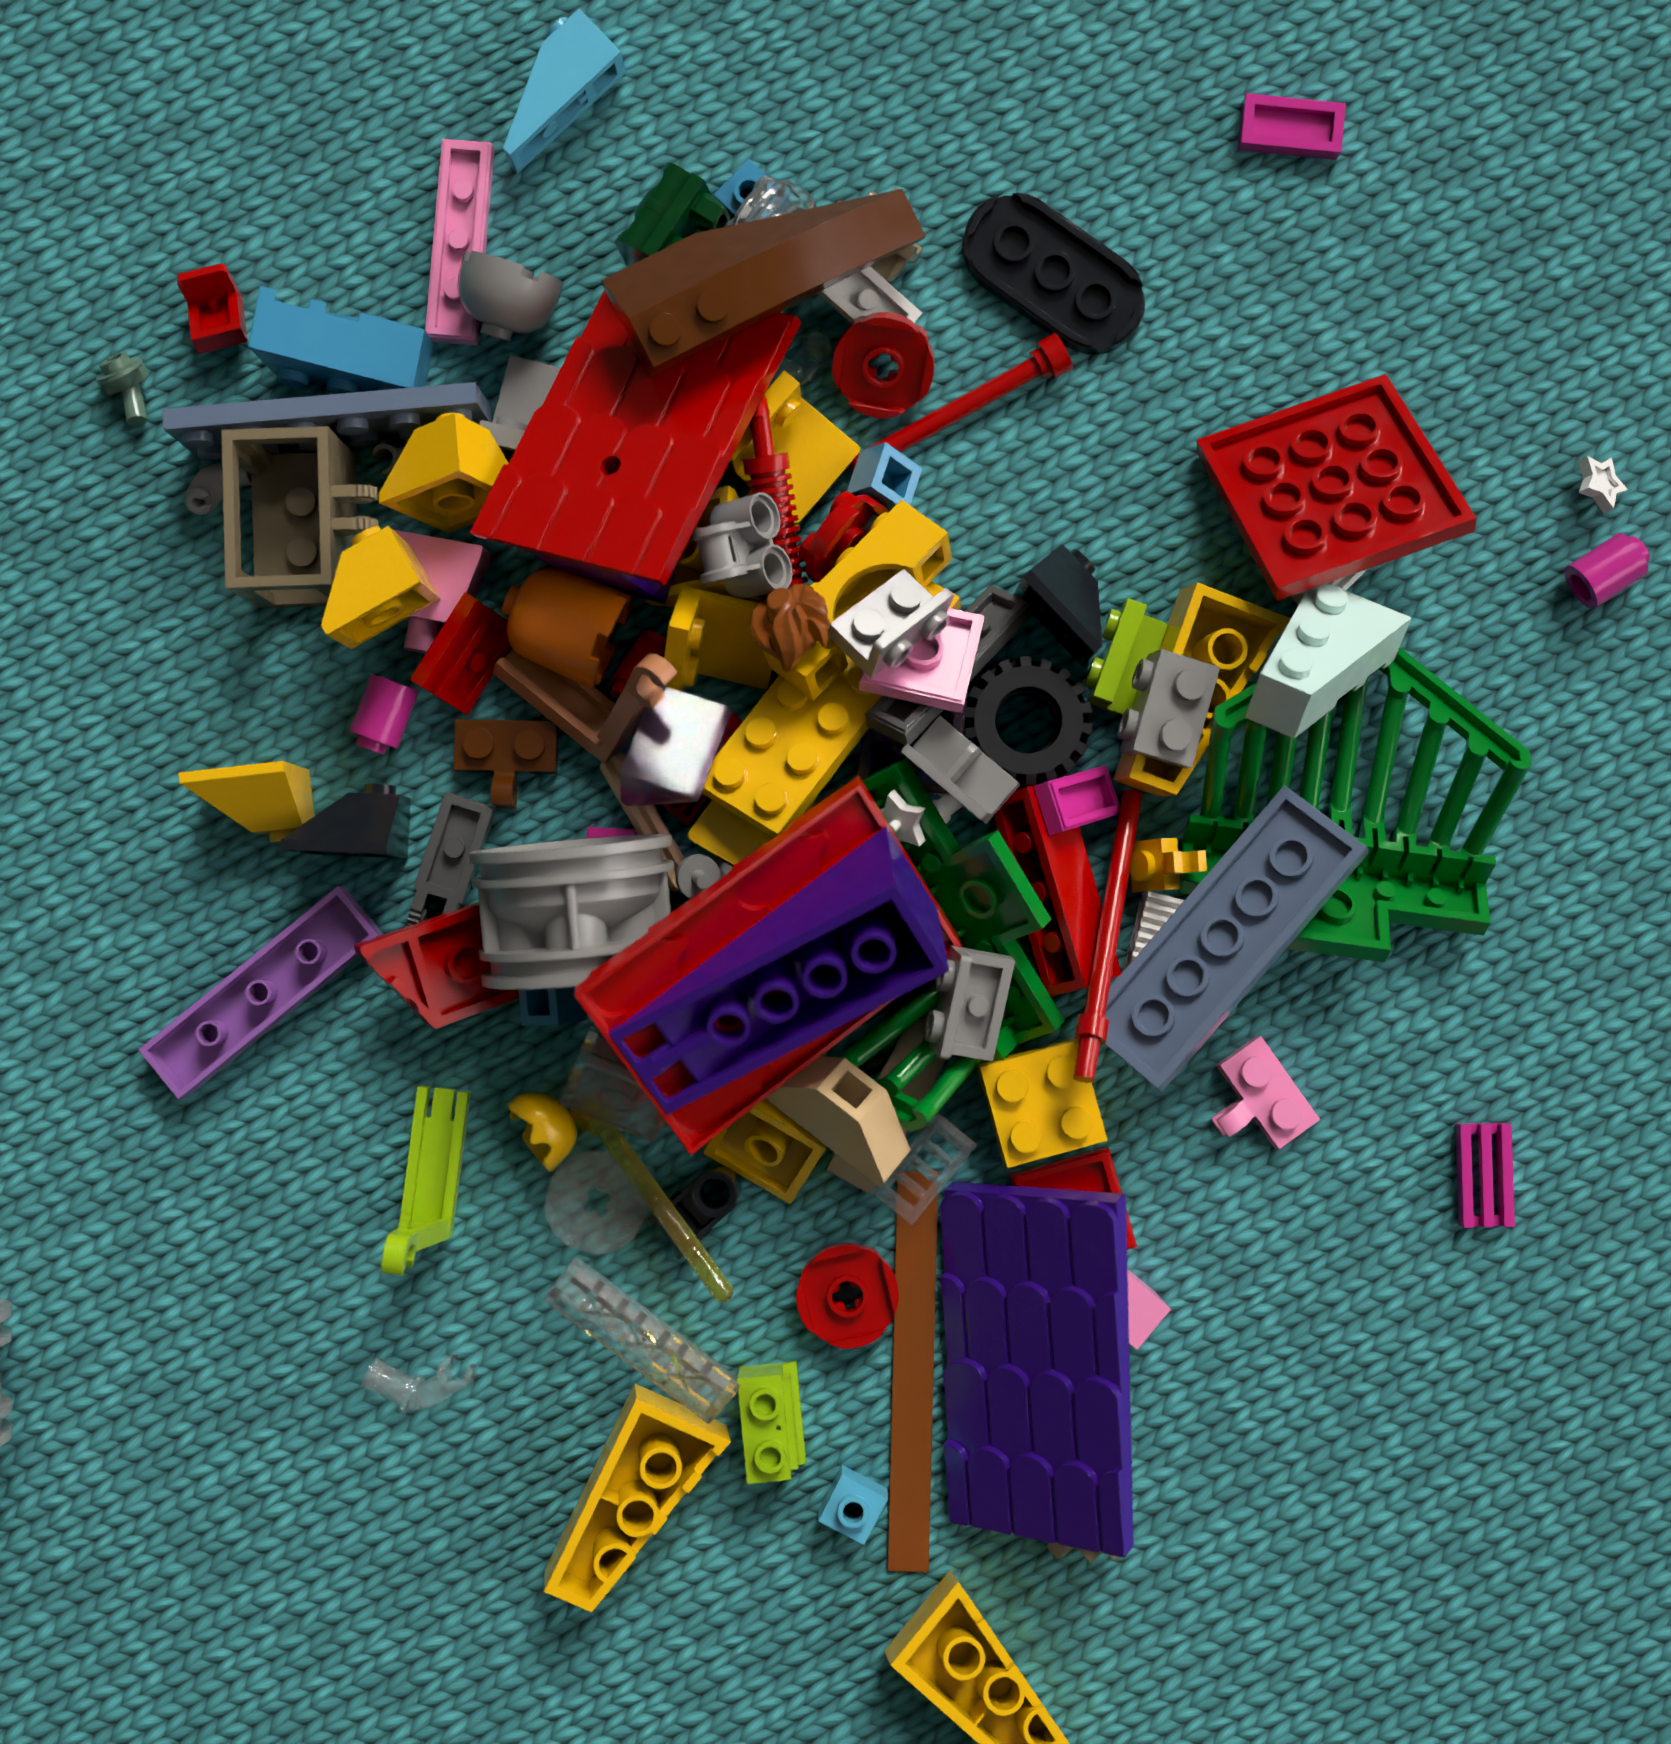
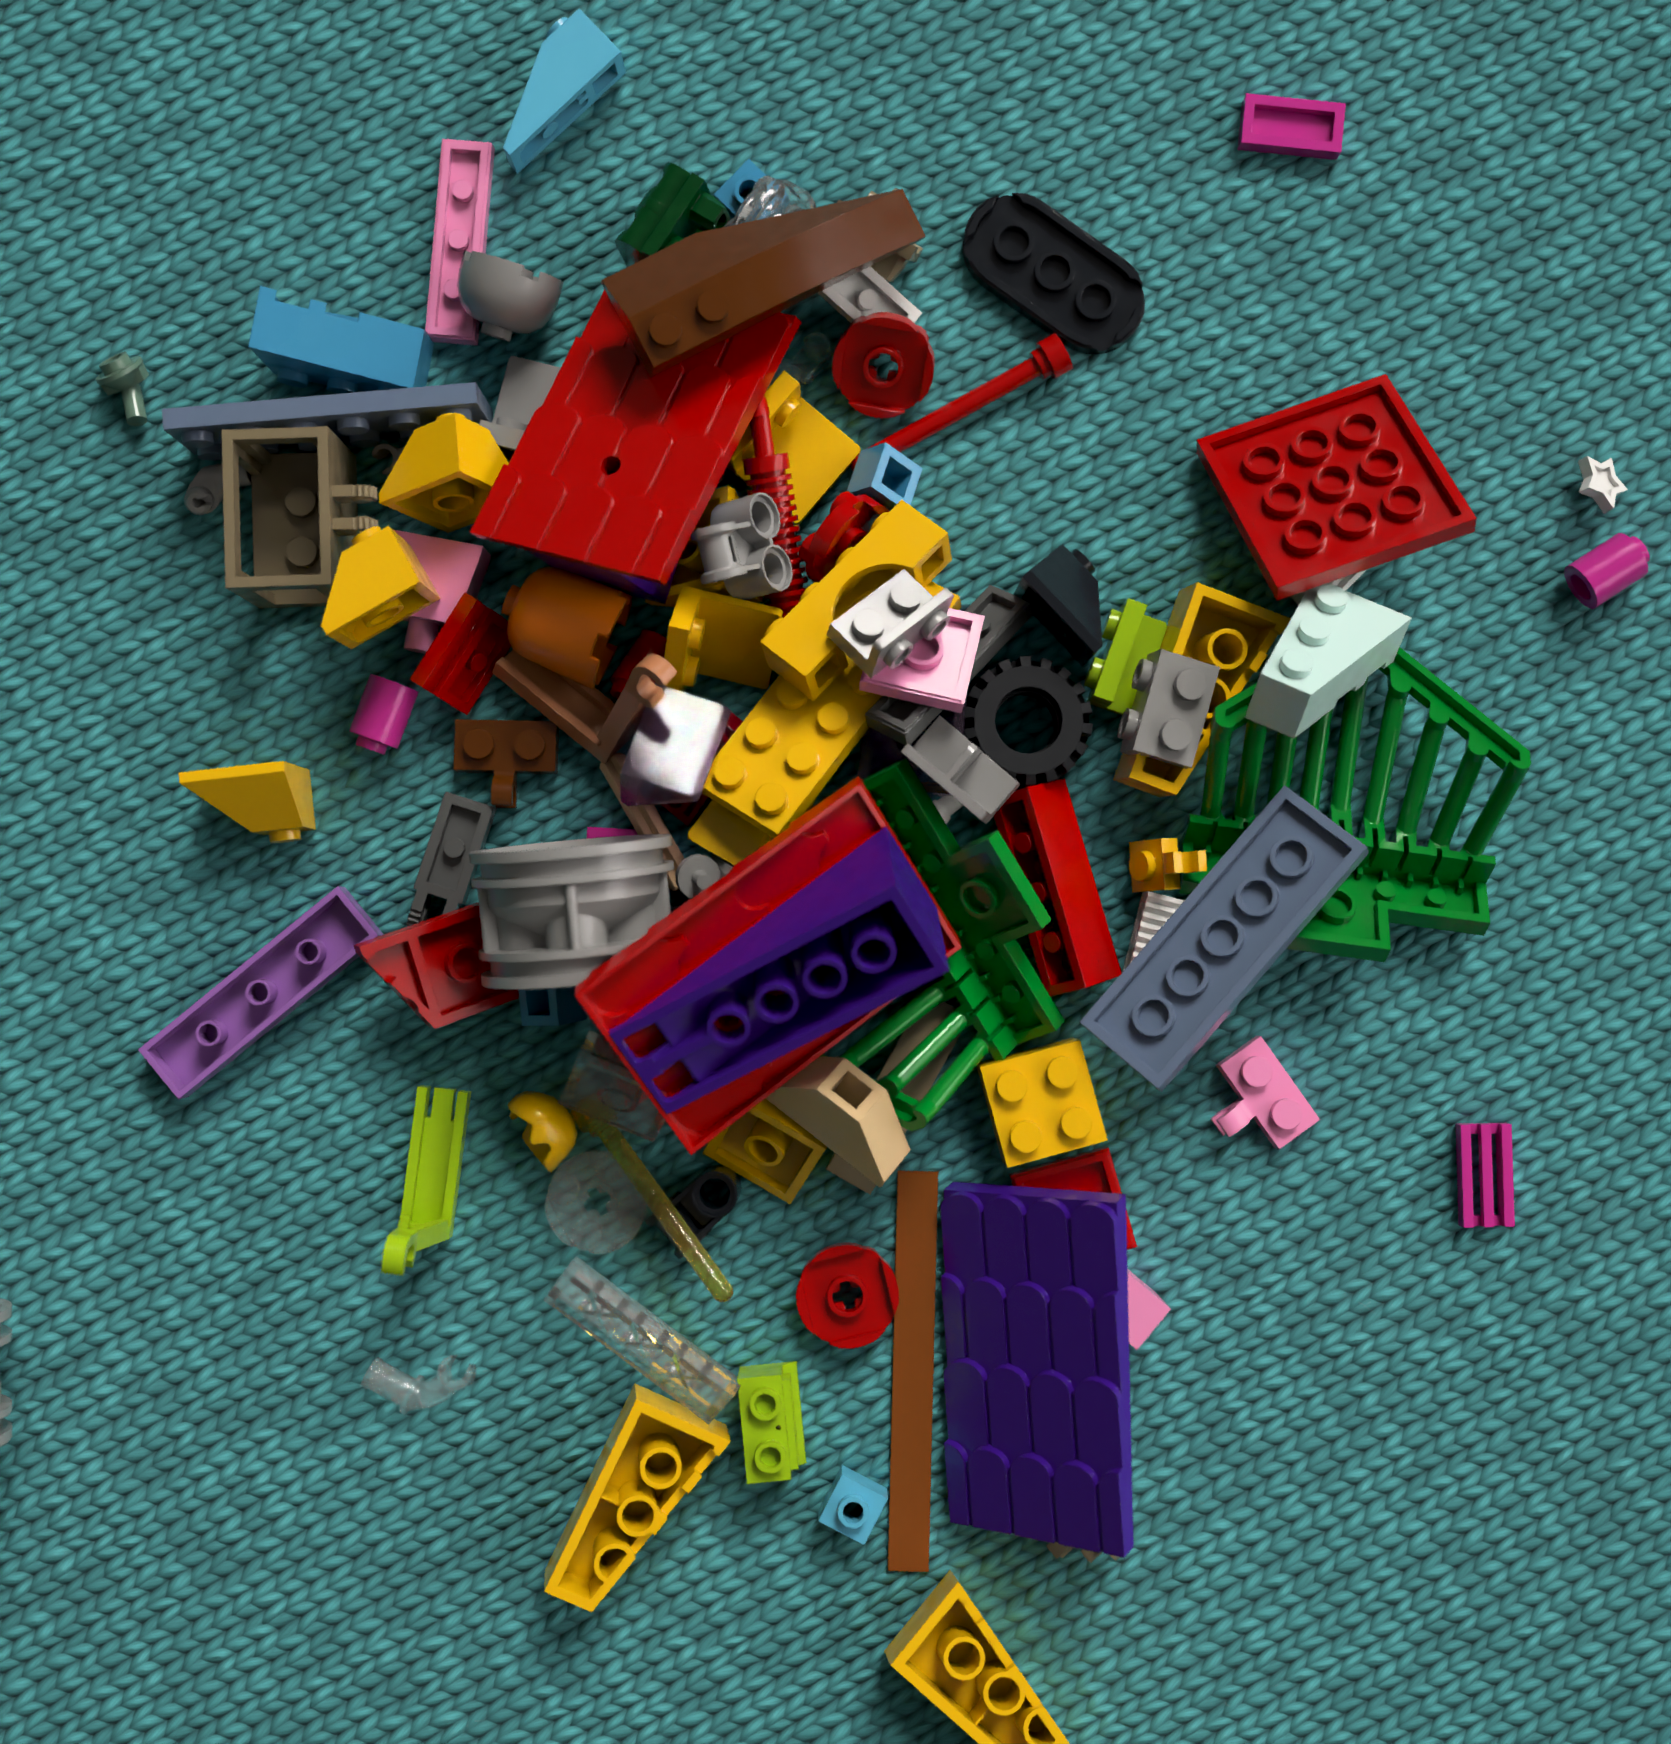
(213, 308): red bracket -> none
(357, 826): black slope -> none
(790, 623): dark orange hat -> none
(904, 819): white piece -> none
(952, 1164): clear slope -> none
(969, 1004): light grey bracket -> none
(1077, 799): dark pink tile -> none
(1092, 1025): red bar -> none

